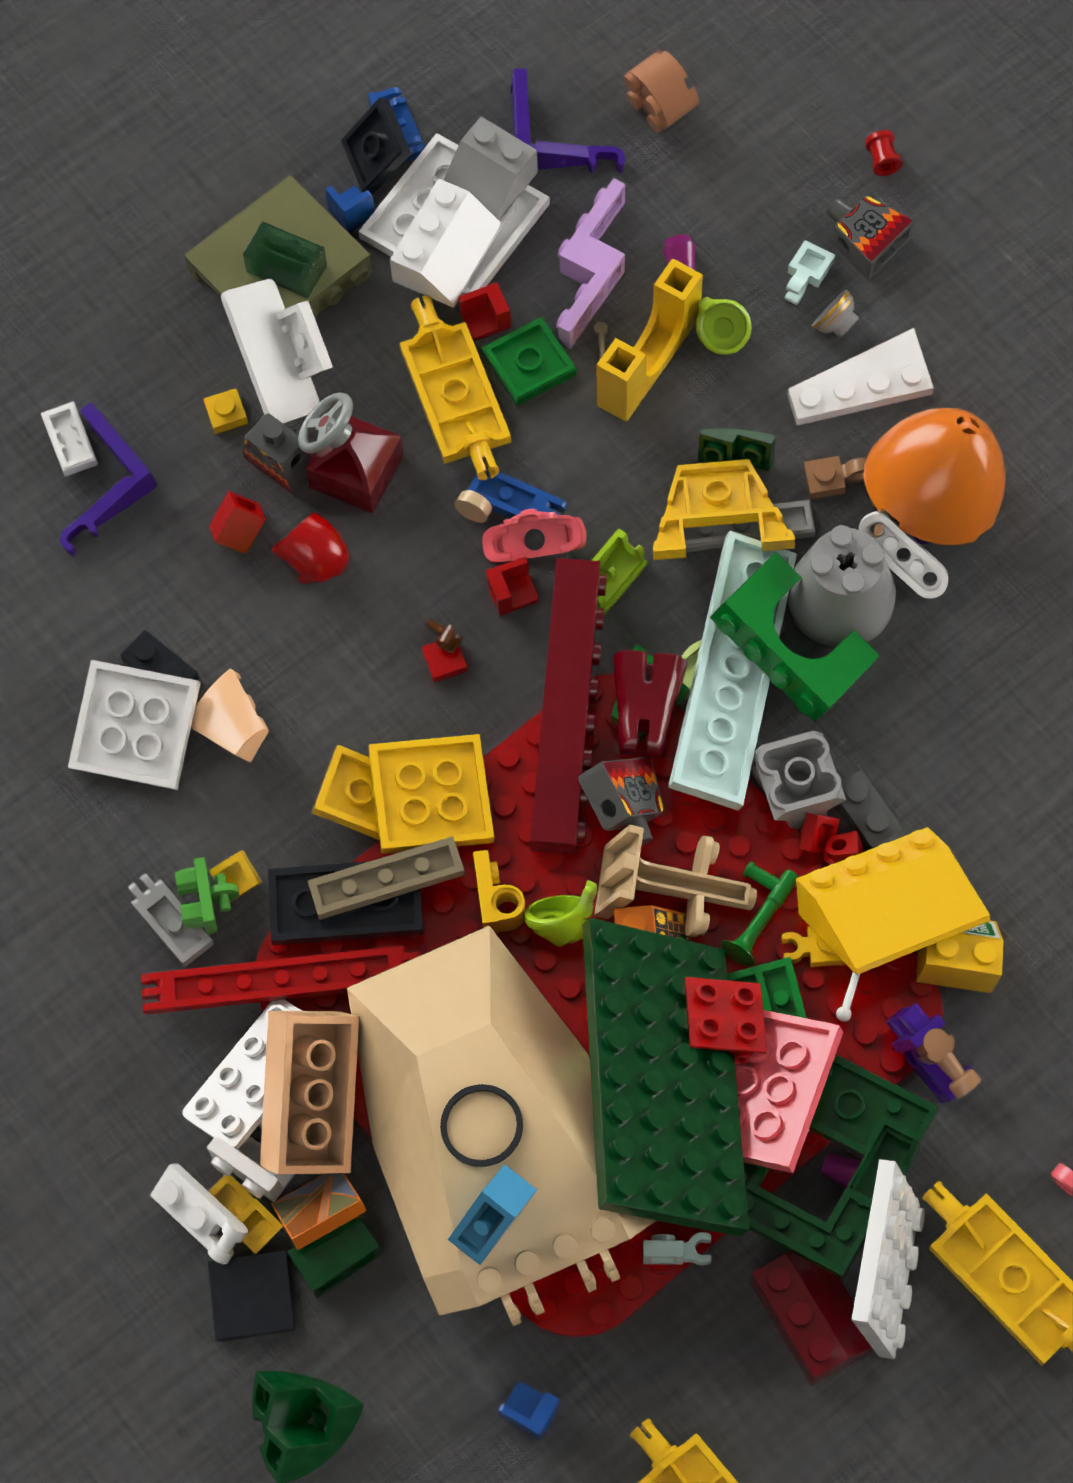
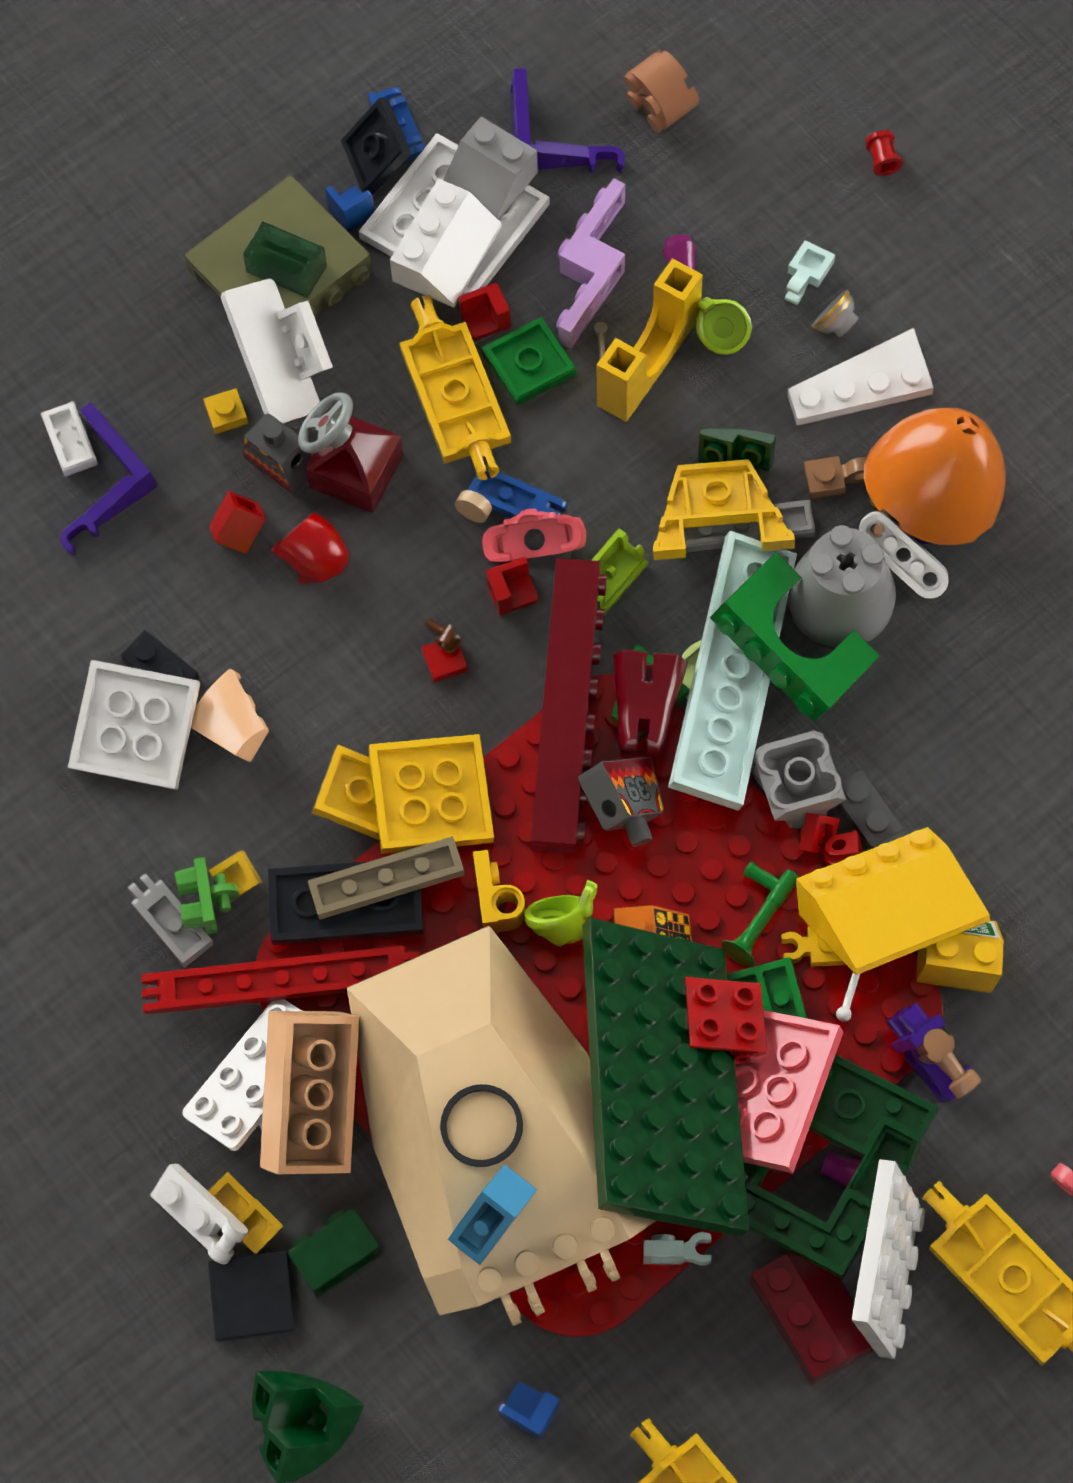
(246, 1166): white bracket -> none
(318, 1208): tile -> none
(625, 872): tan piece -> none
(869, 233): dark grey torso -> none

